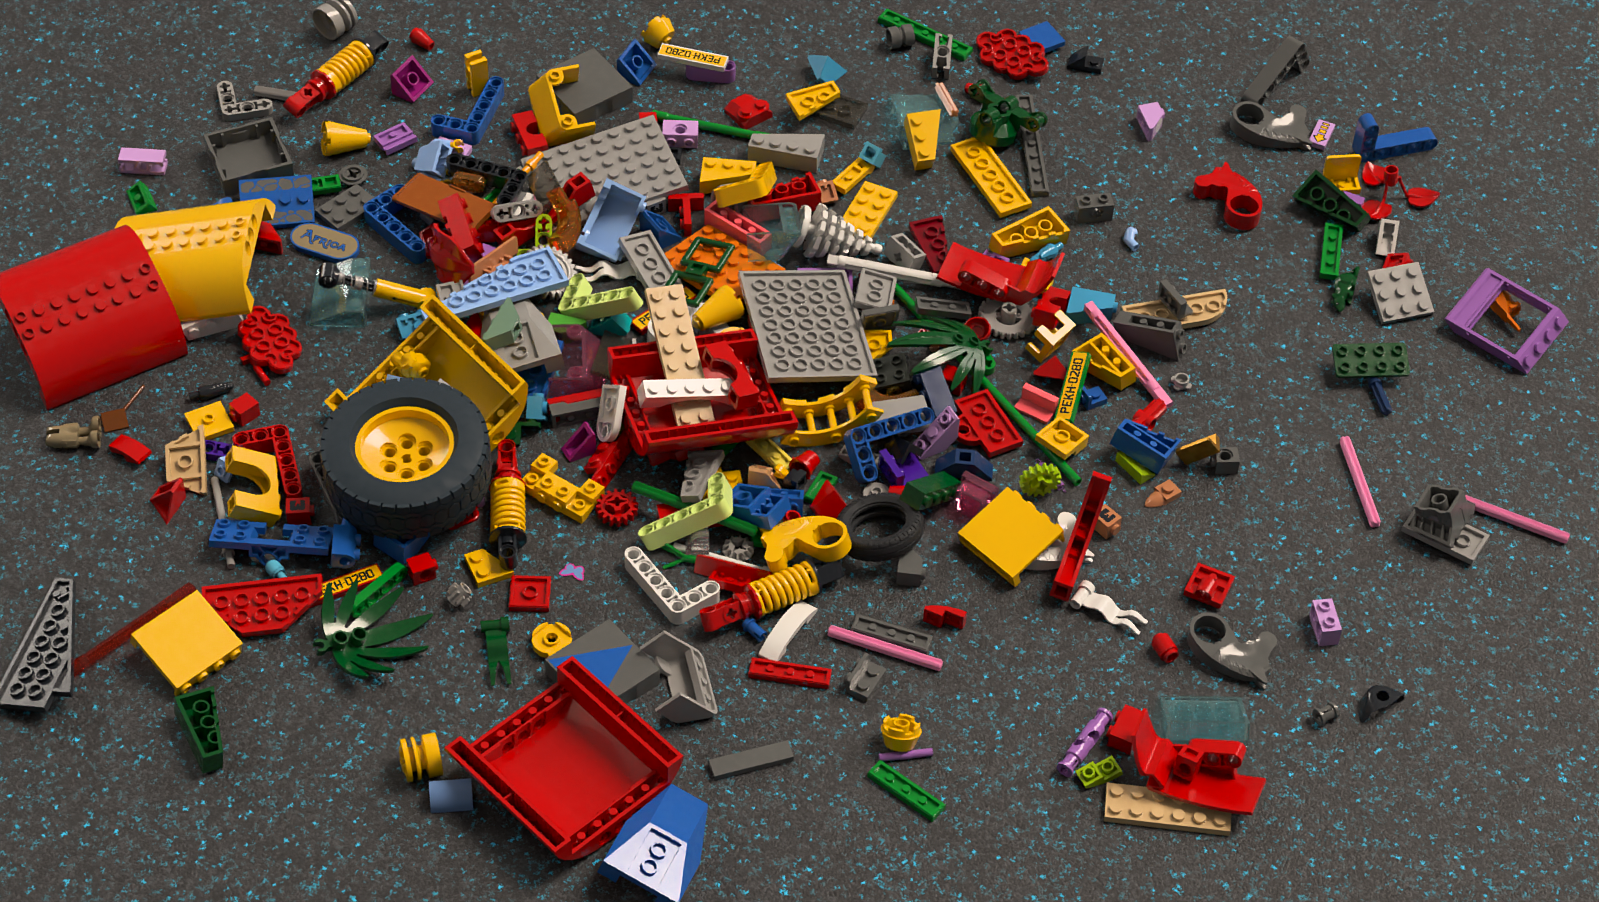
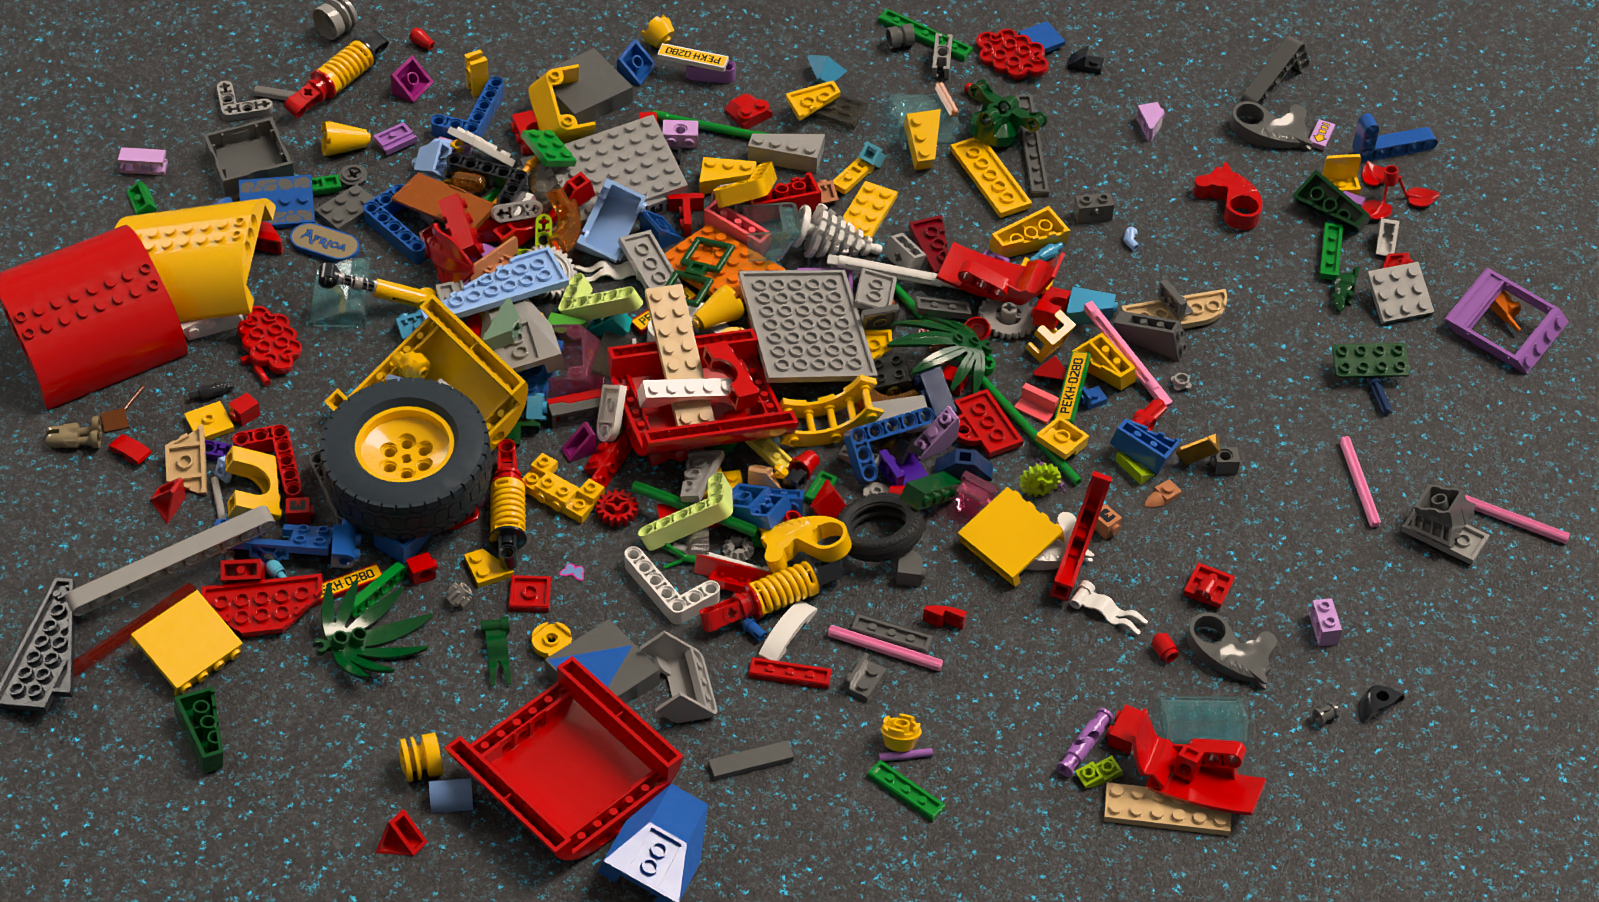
(170, 560): none -> light grey beam
(242, 570): none -> red brick
(401, 836): none -> red slope
(481, 144): none -> white plate
(548, 148): none -> green plate

